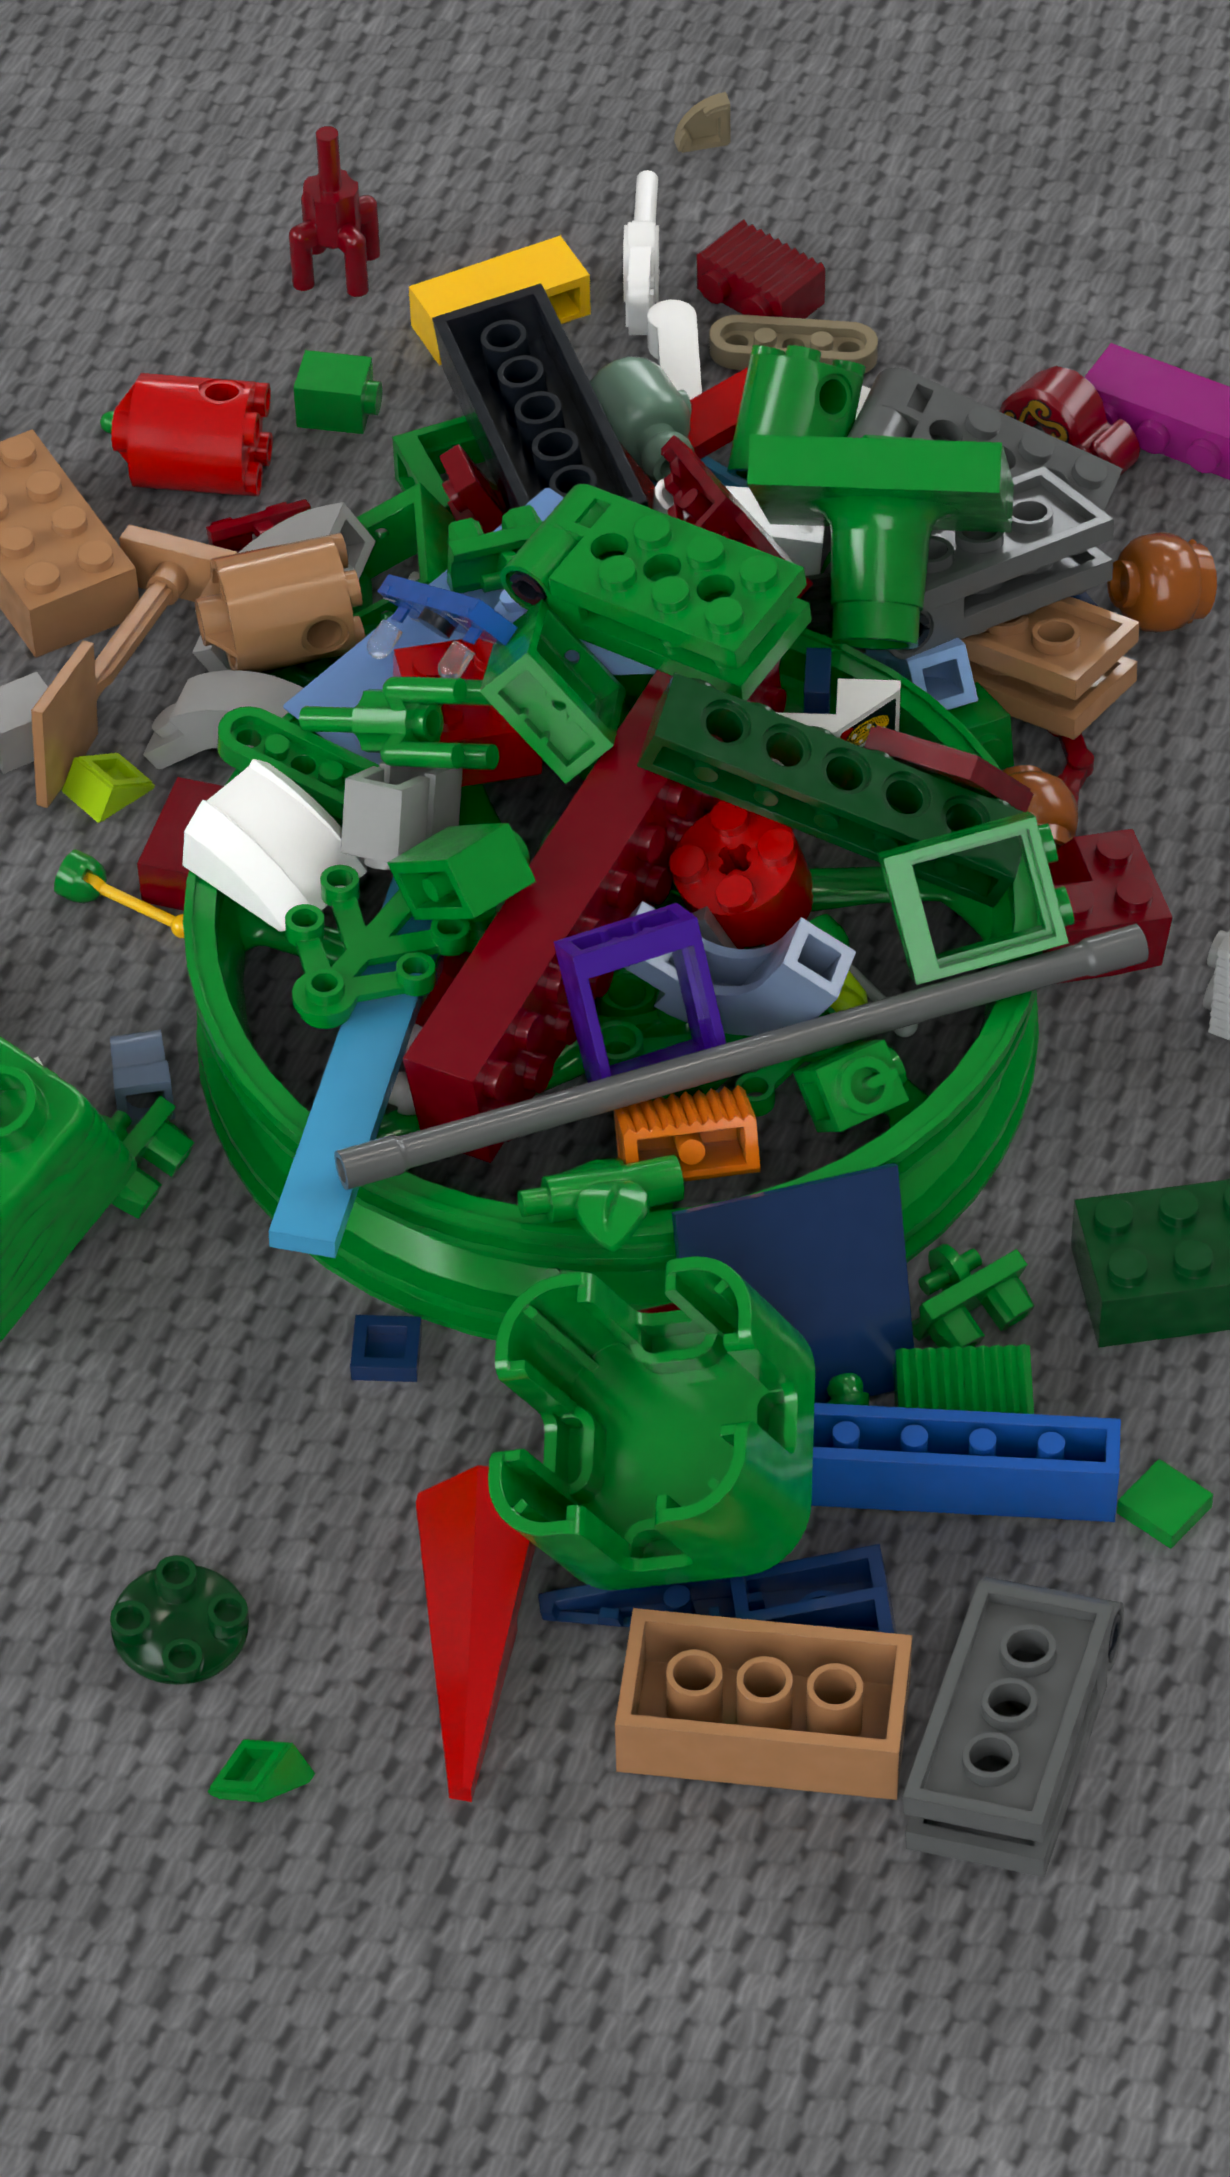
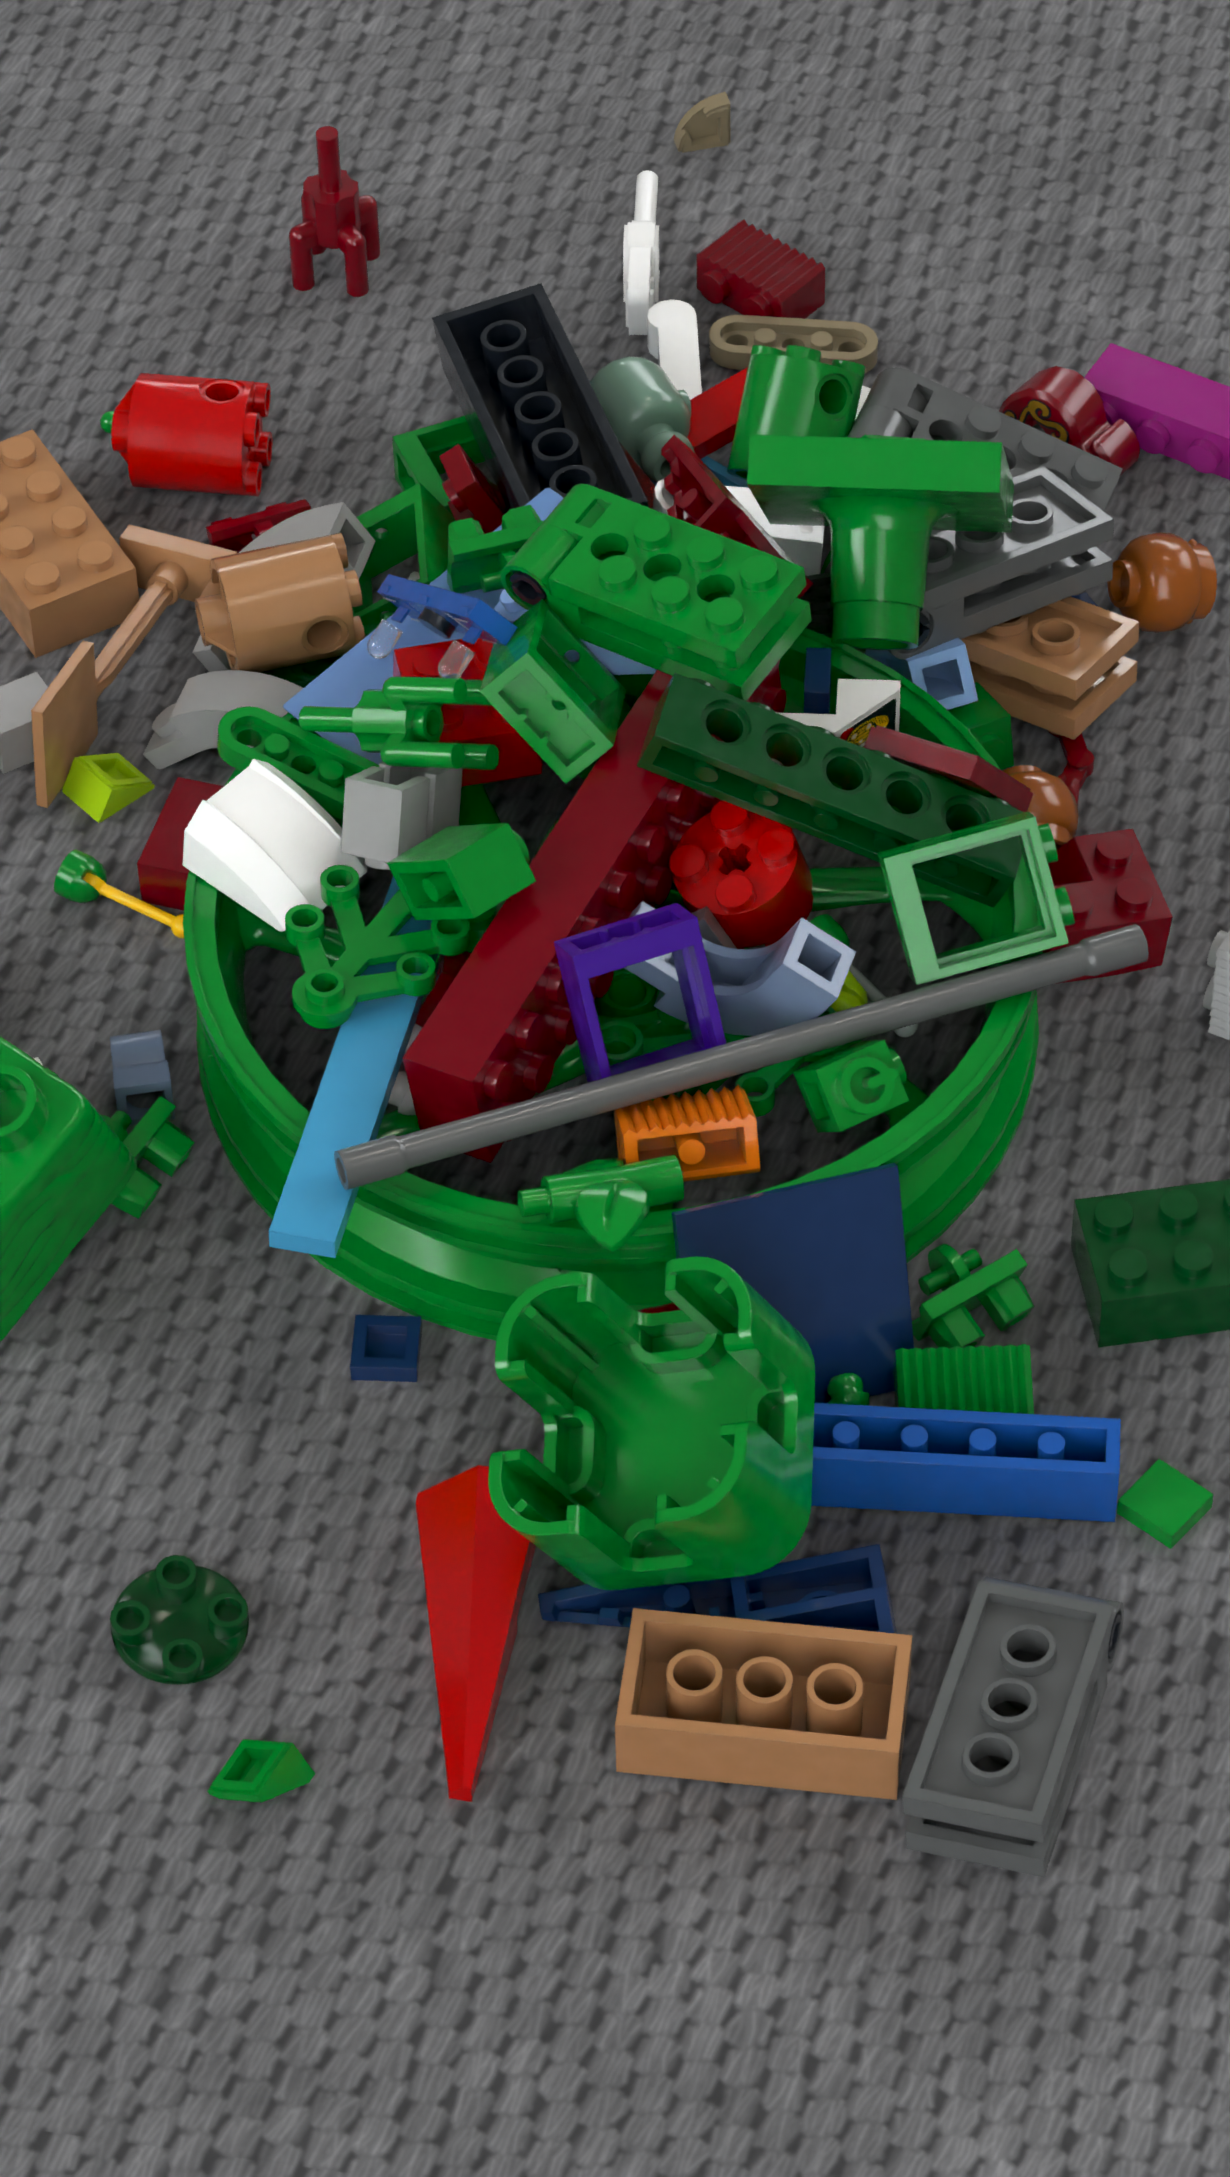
(336, 392): green brick -> none
(545, 263): yellow brick -> none

